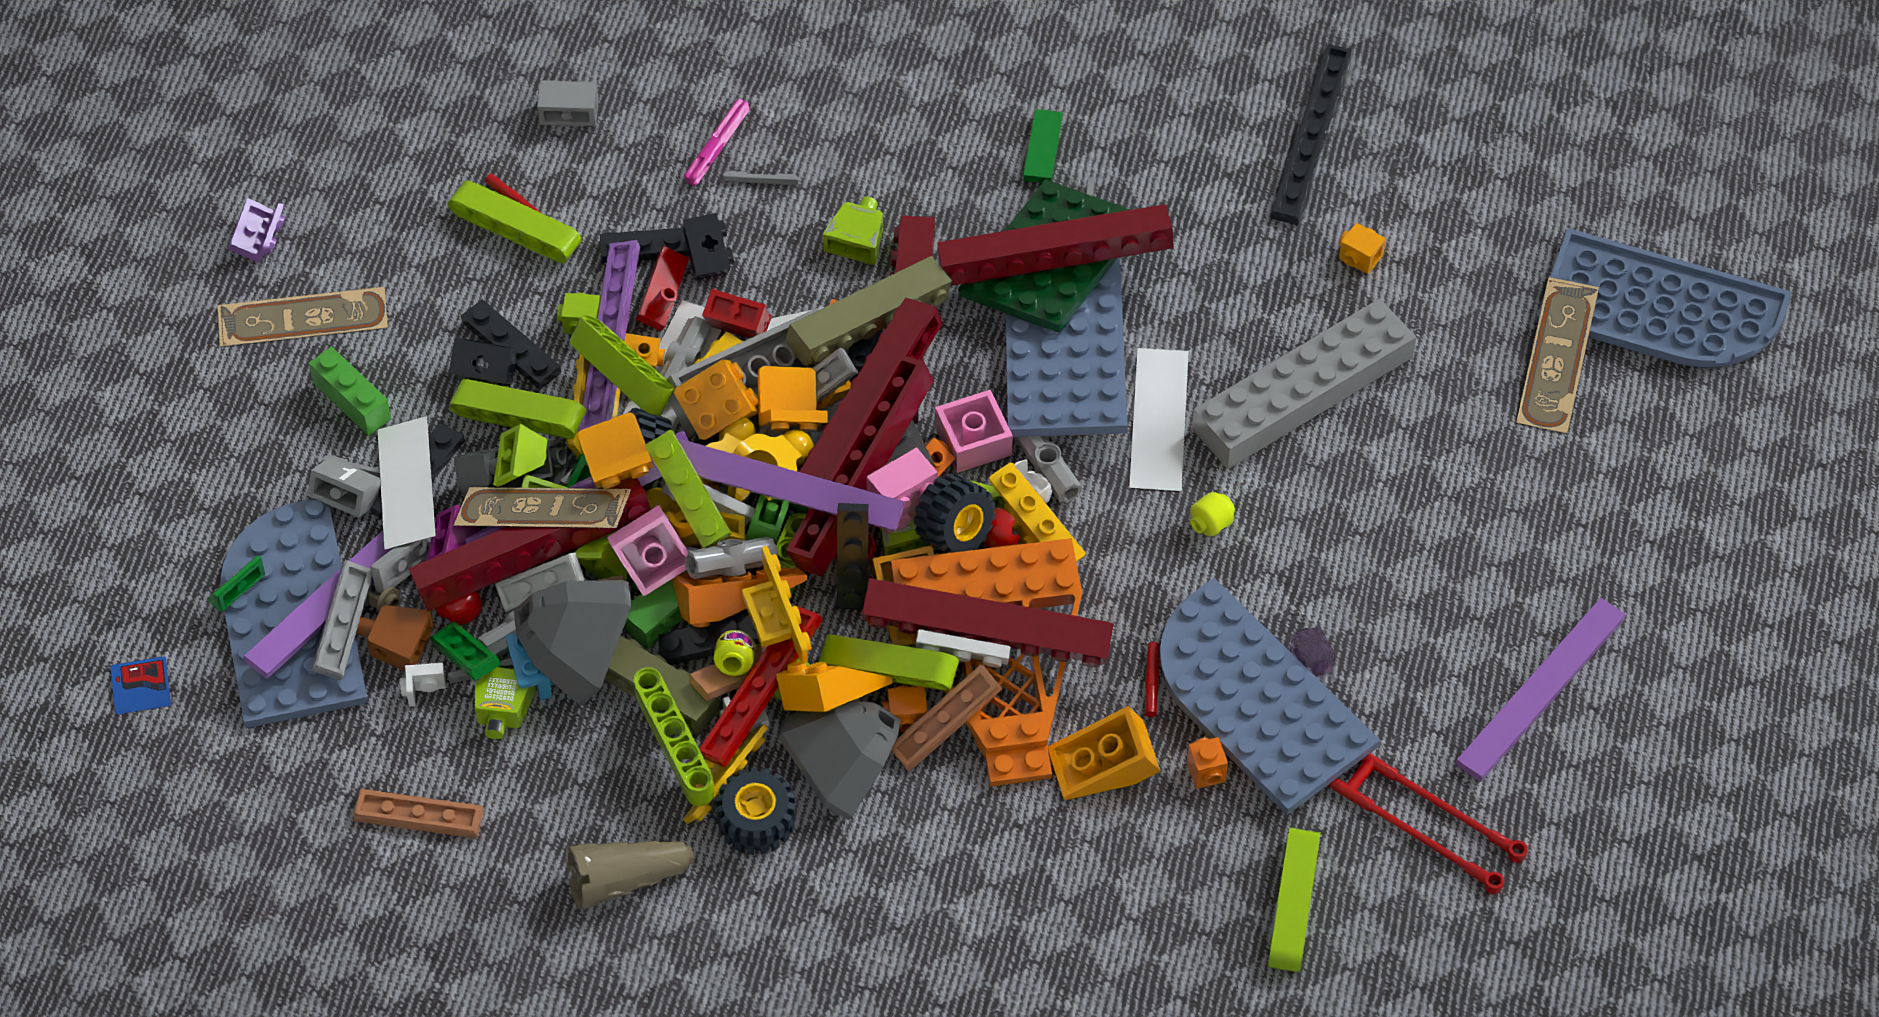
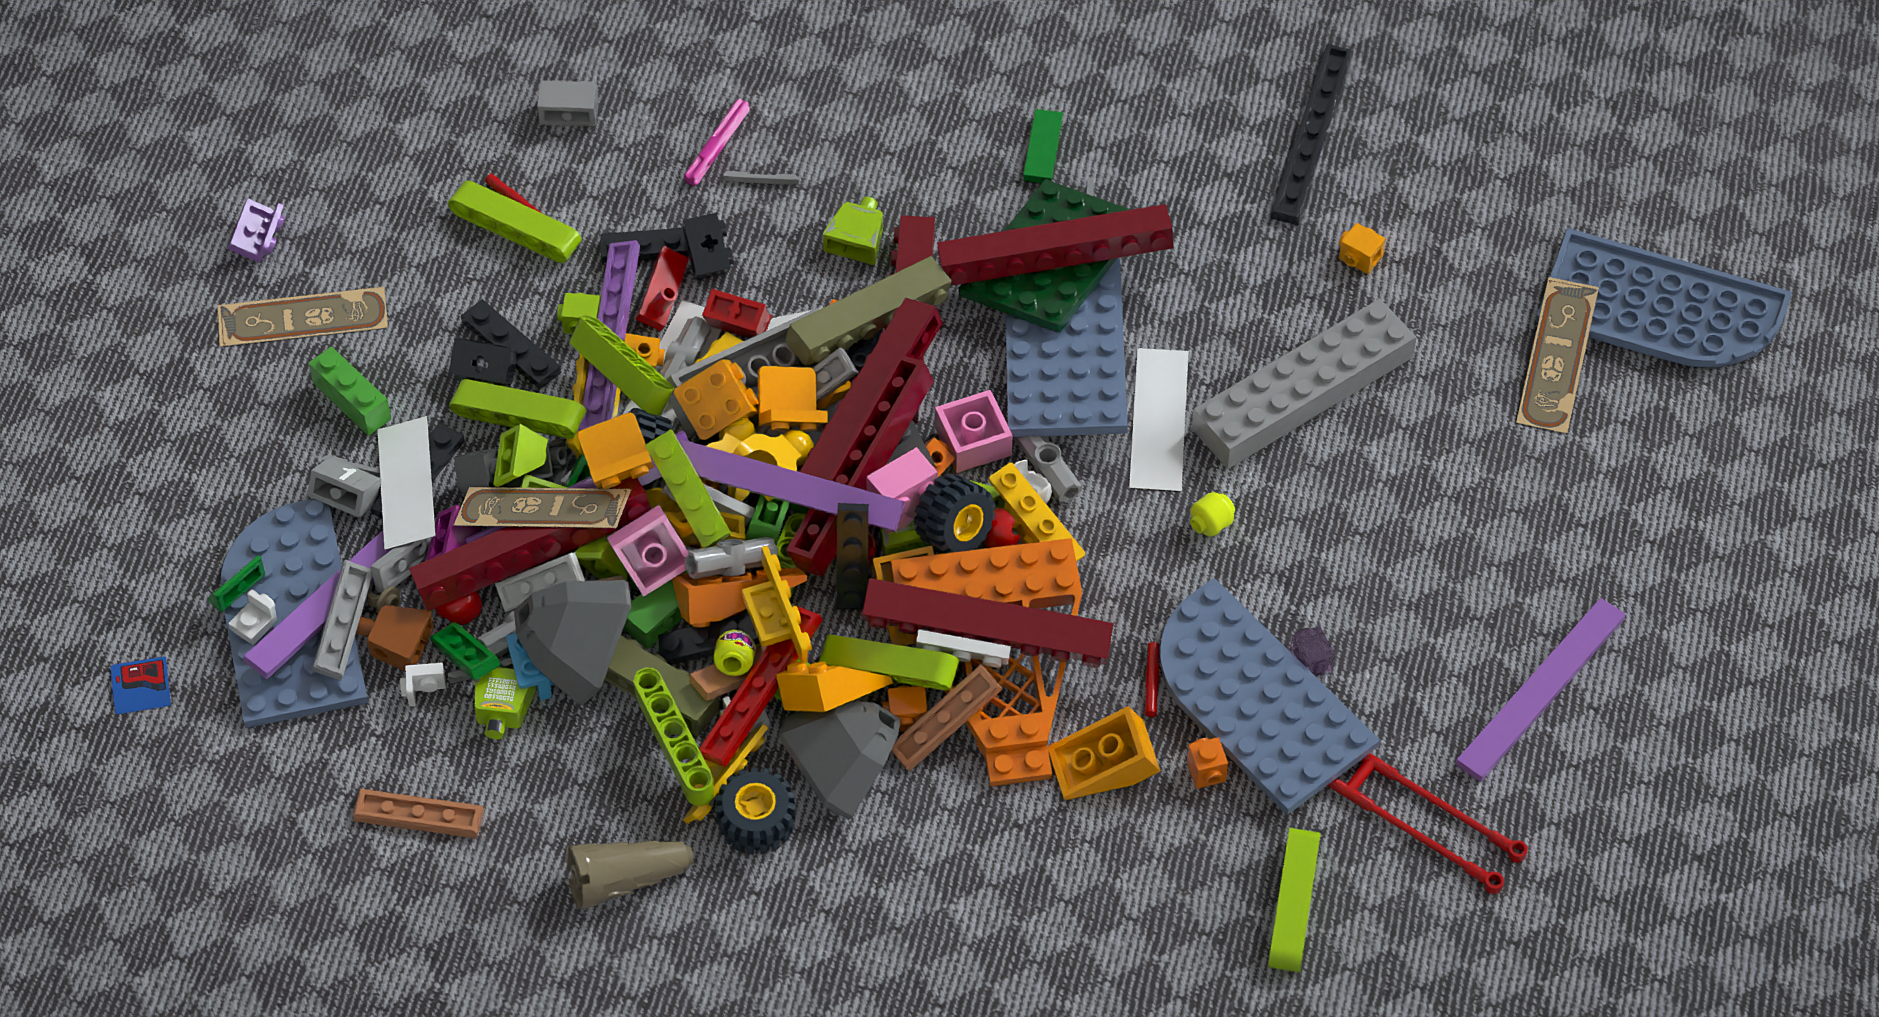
(254, 618): none -> white bracket

